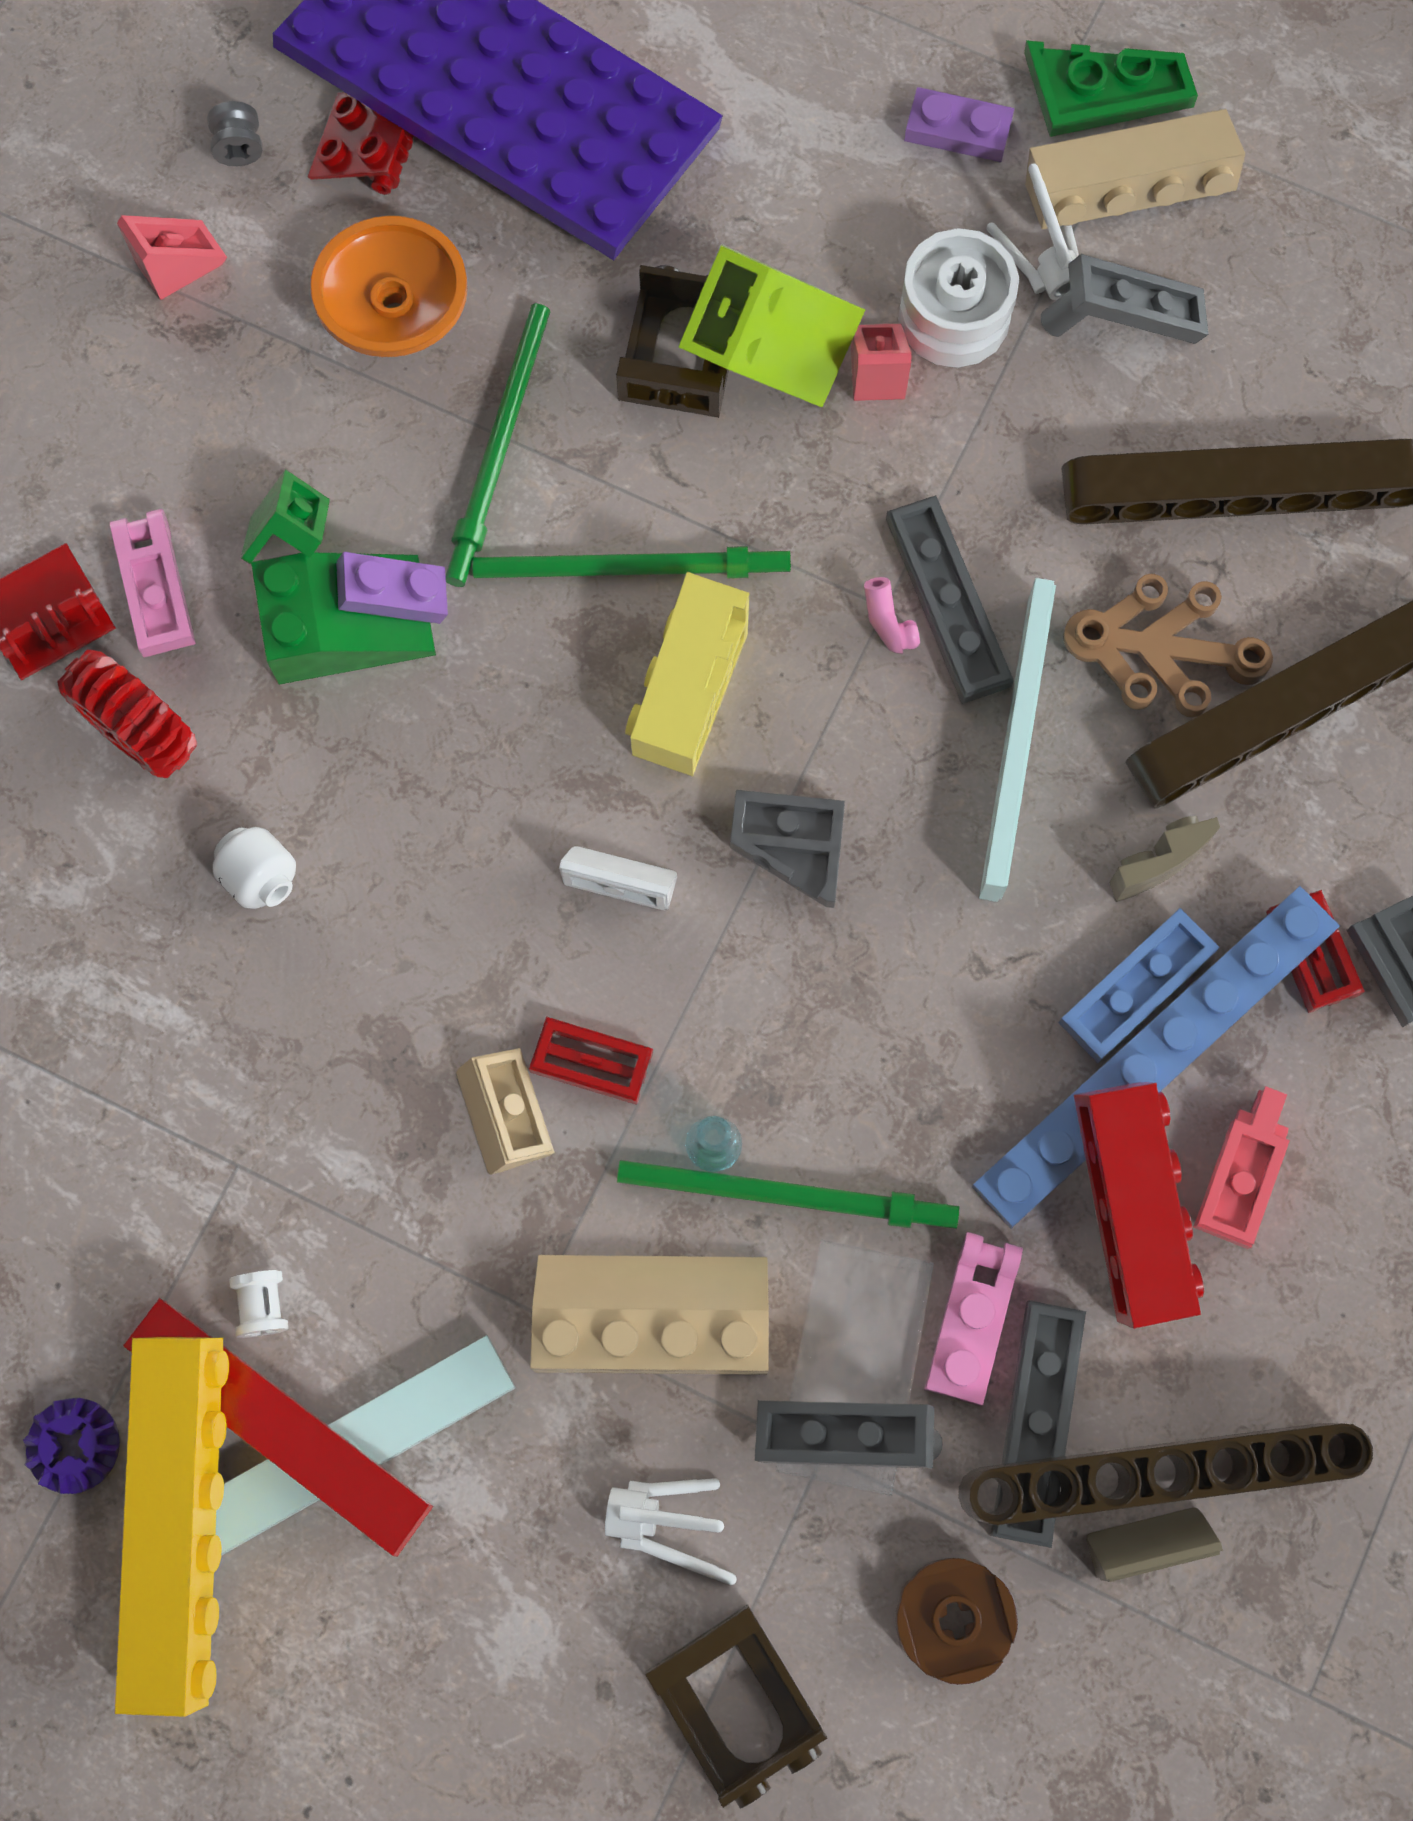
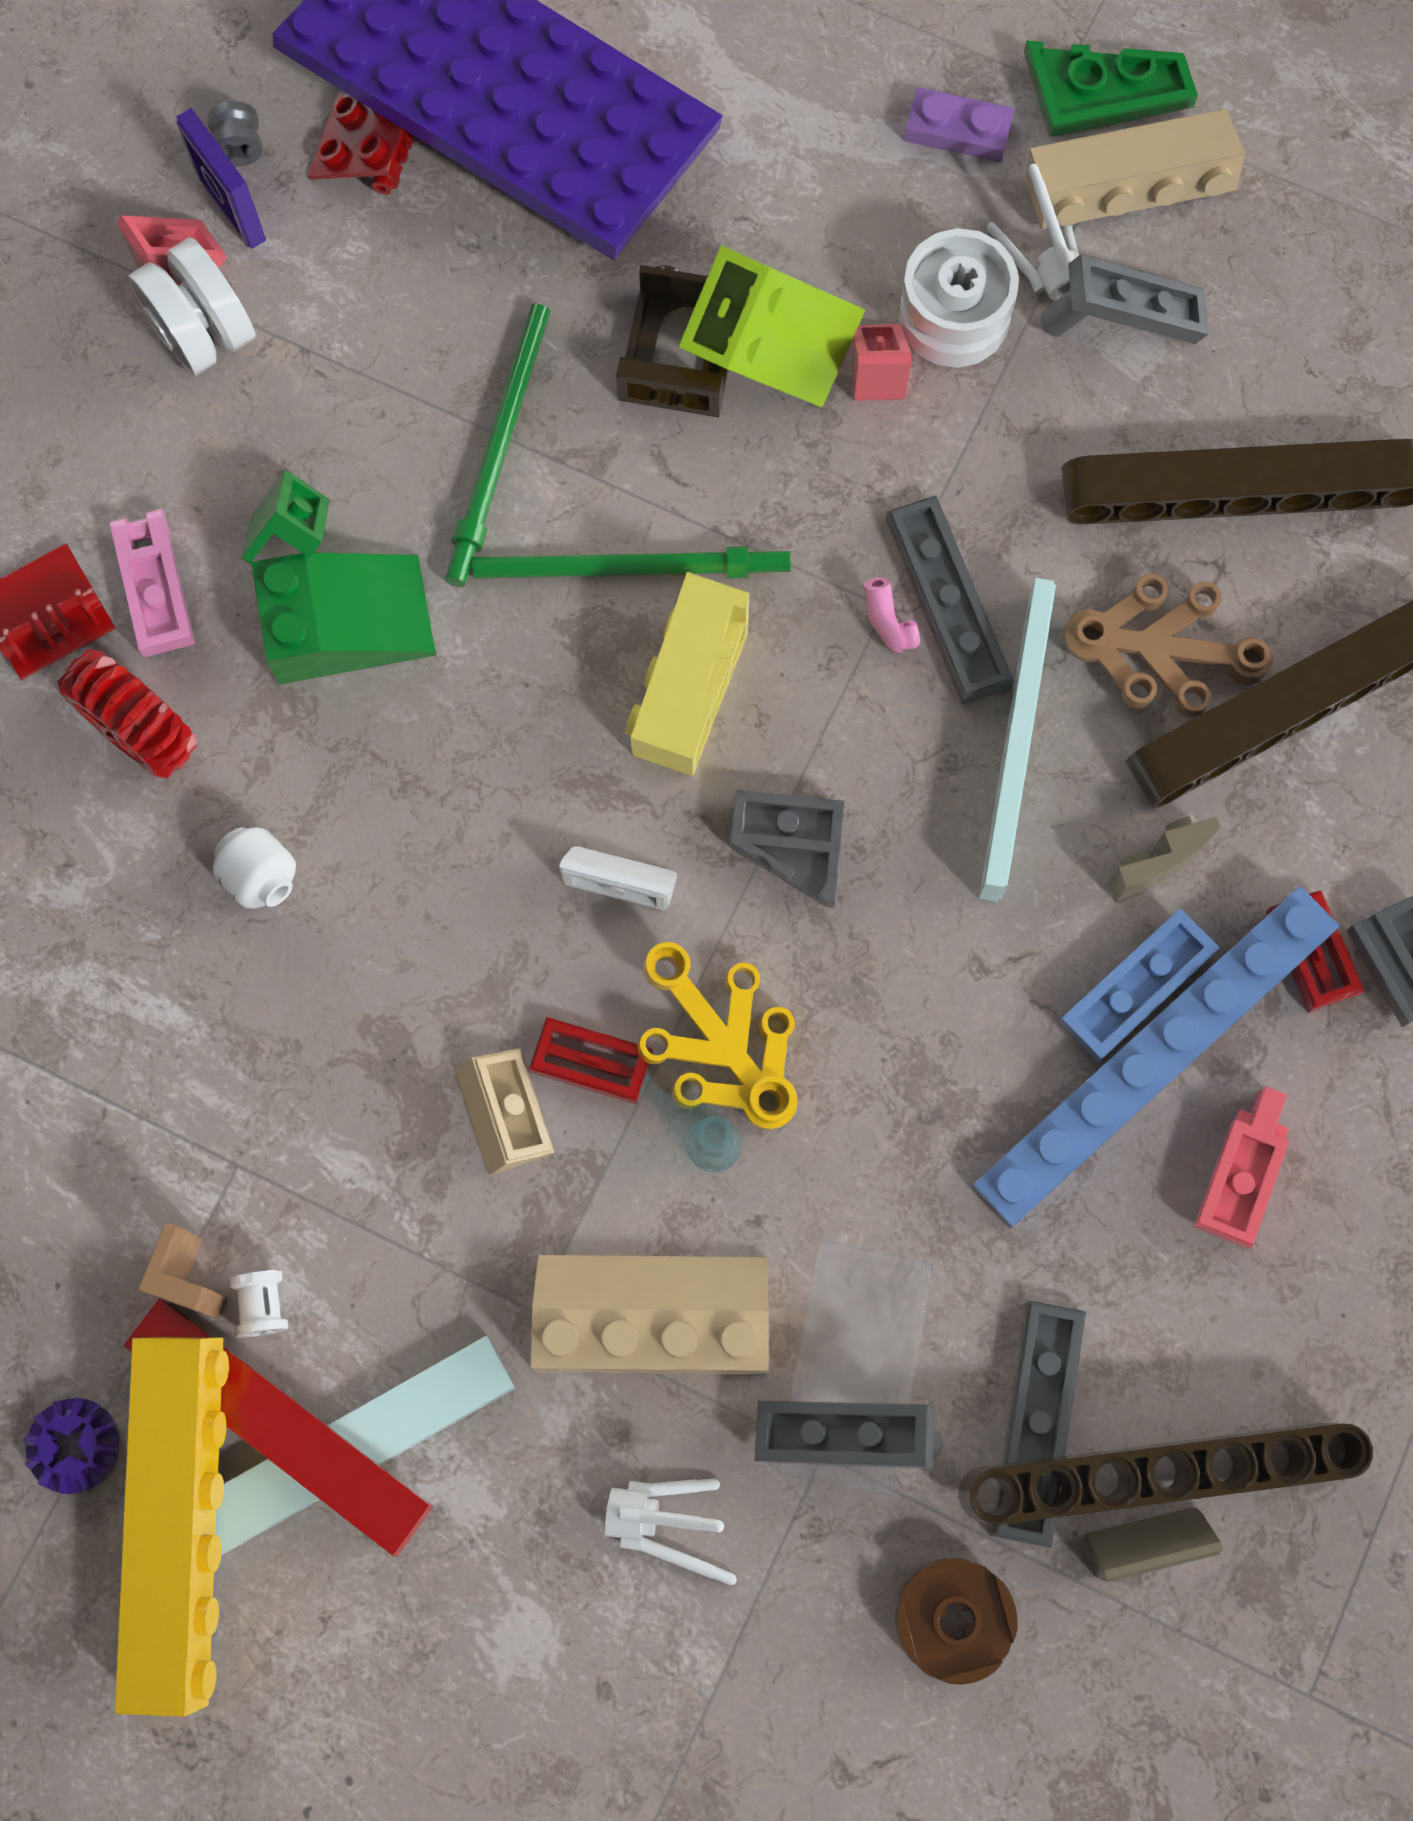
(169, 1271): none -> medium nougat panel
(195, 304): none -> white wheel
(220, 178): none -> dark purple tile
(385, 264): orange dish -> none
(391, 588): medium lavender plate -> none
(724, 1043): none -> yellow plant
(728, 1774): dark brown panel -> none
(899, 1208): green bar -> none
(973, 1321): bright pink plate -> none
(1139, 1204): red brick -> none

